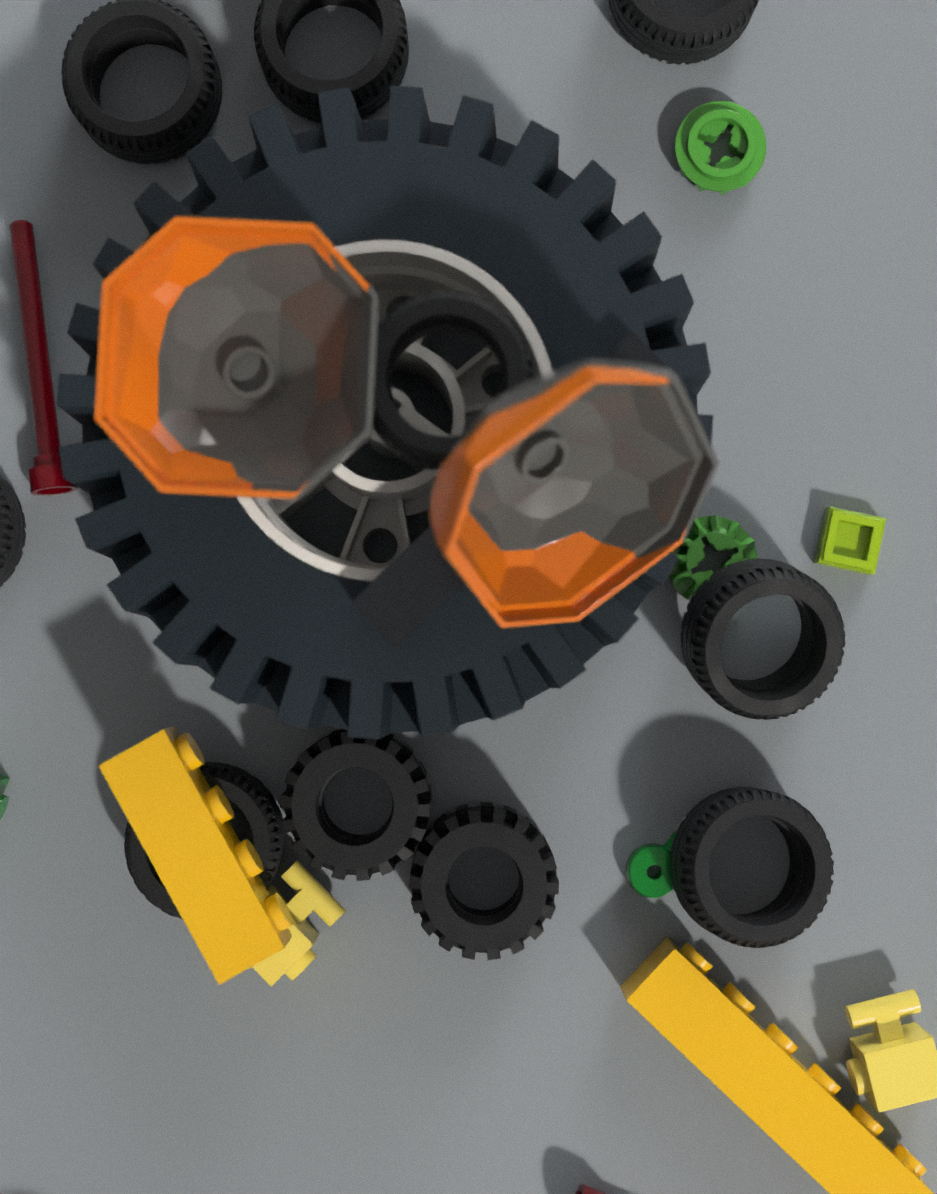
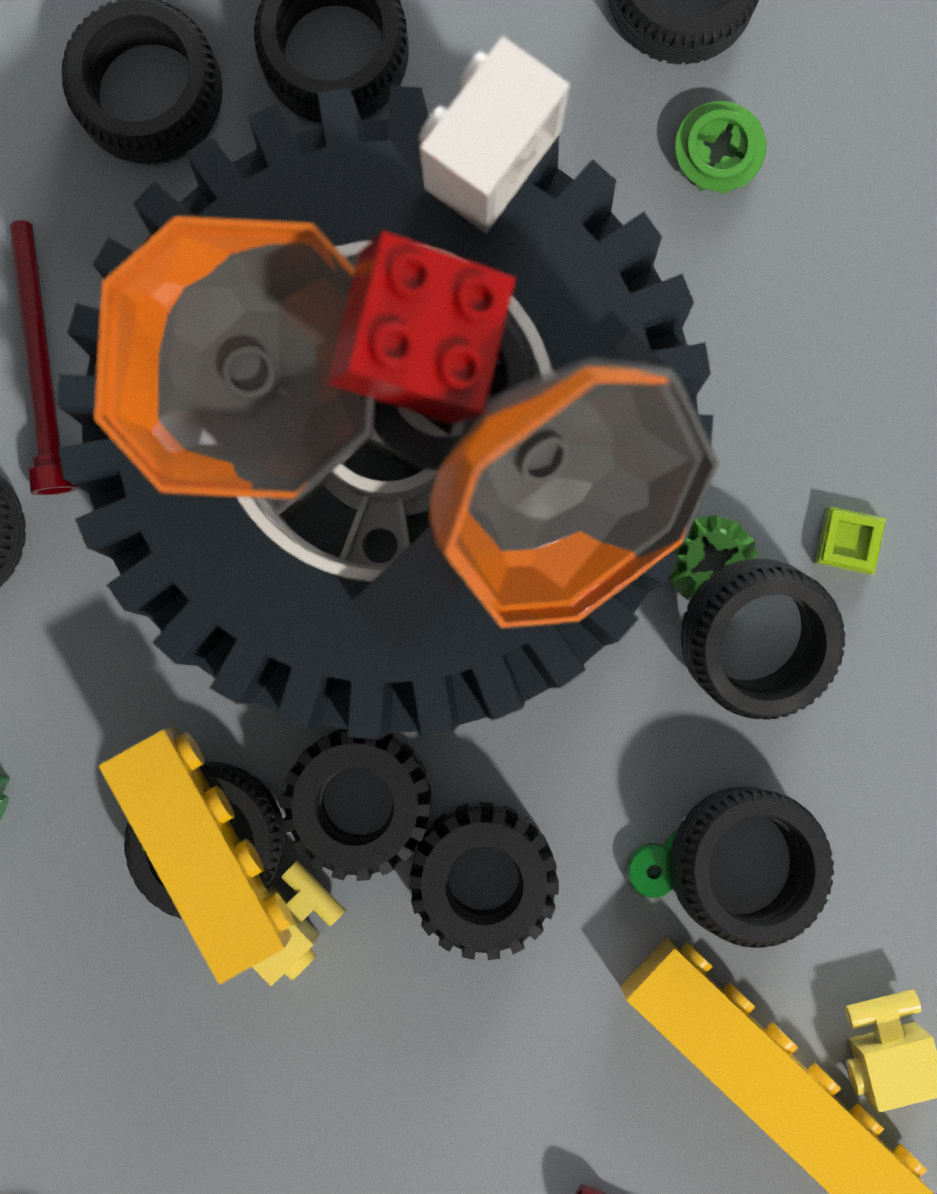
(421, 329): none -> red brick
(492, 133): none -> white brick

